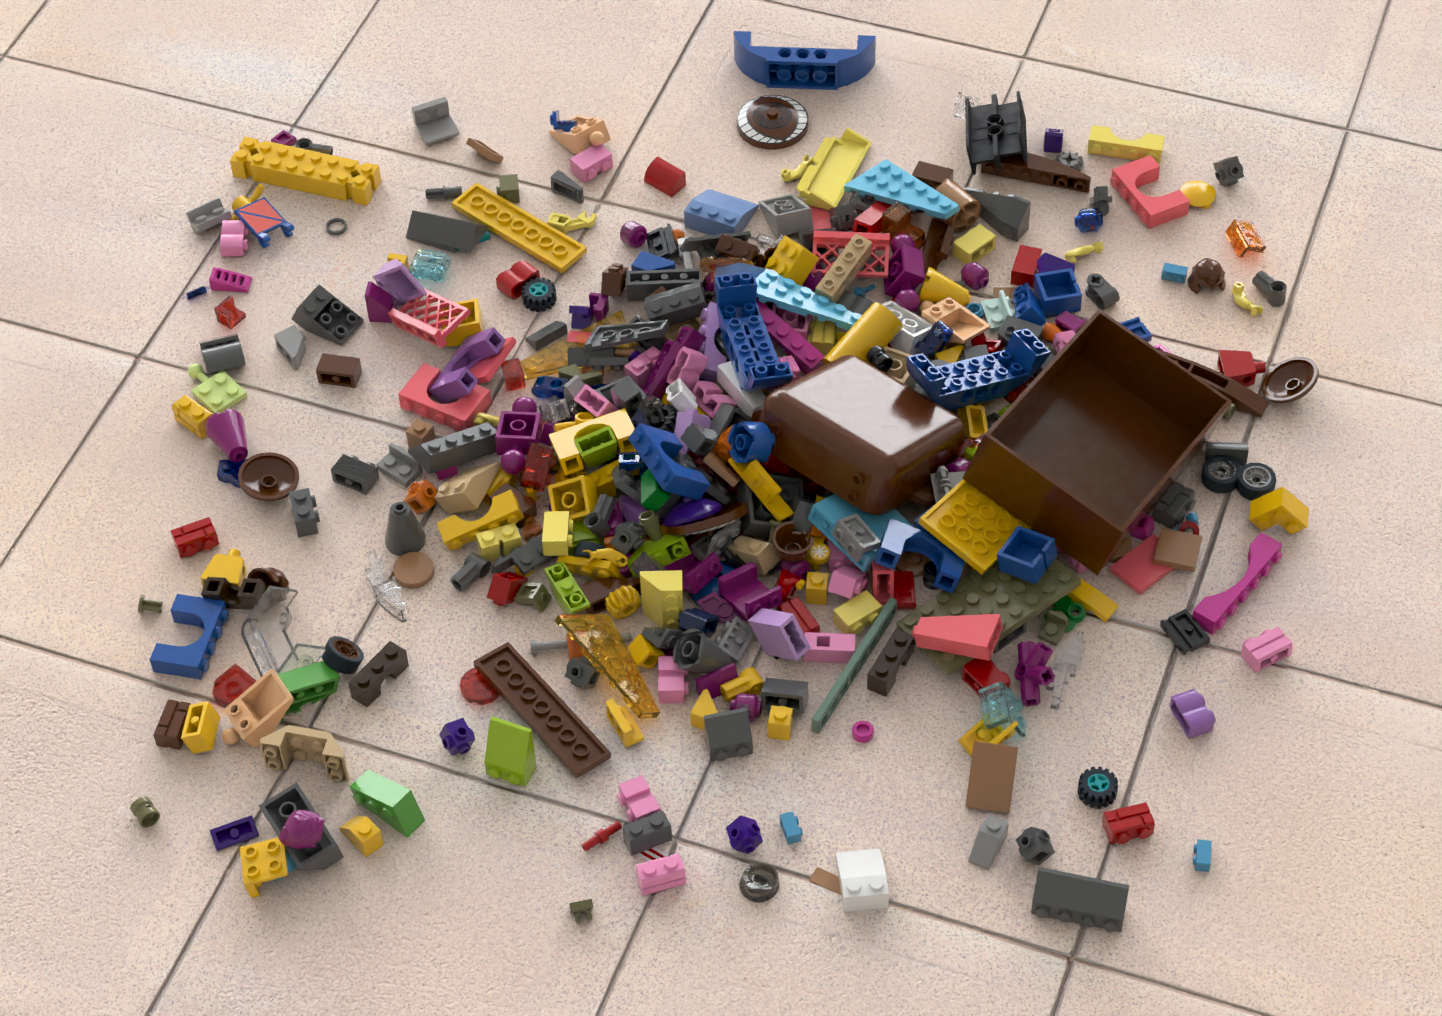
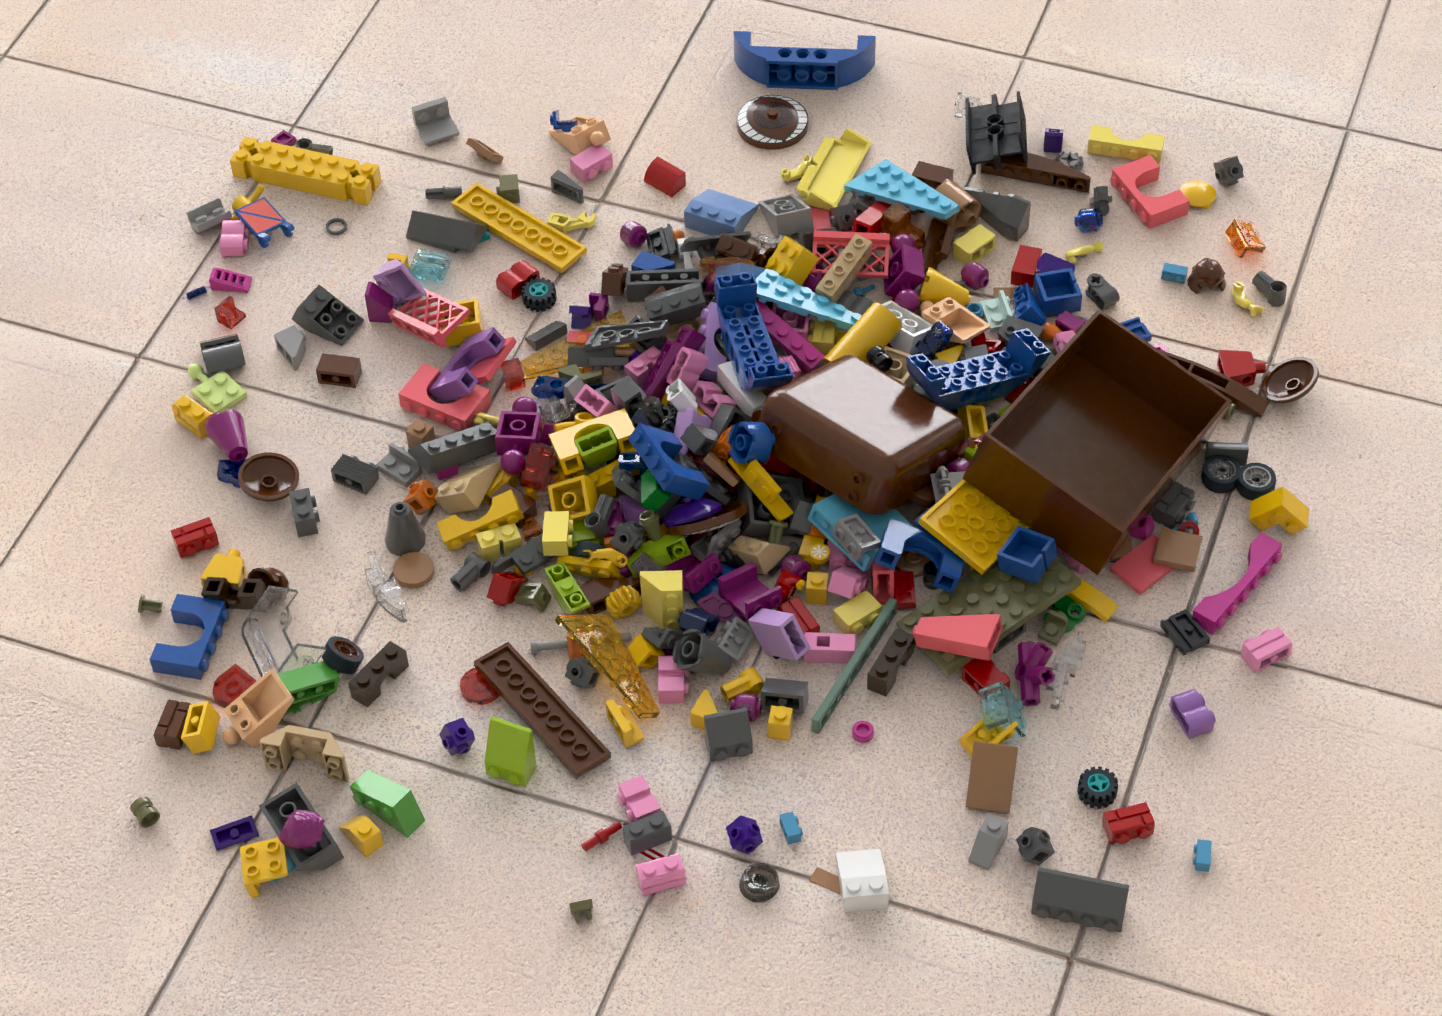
(716, 678): magenta slope -> none
(789, 544): reddish brown helmet -> none

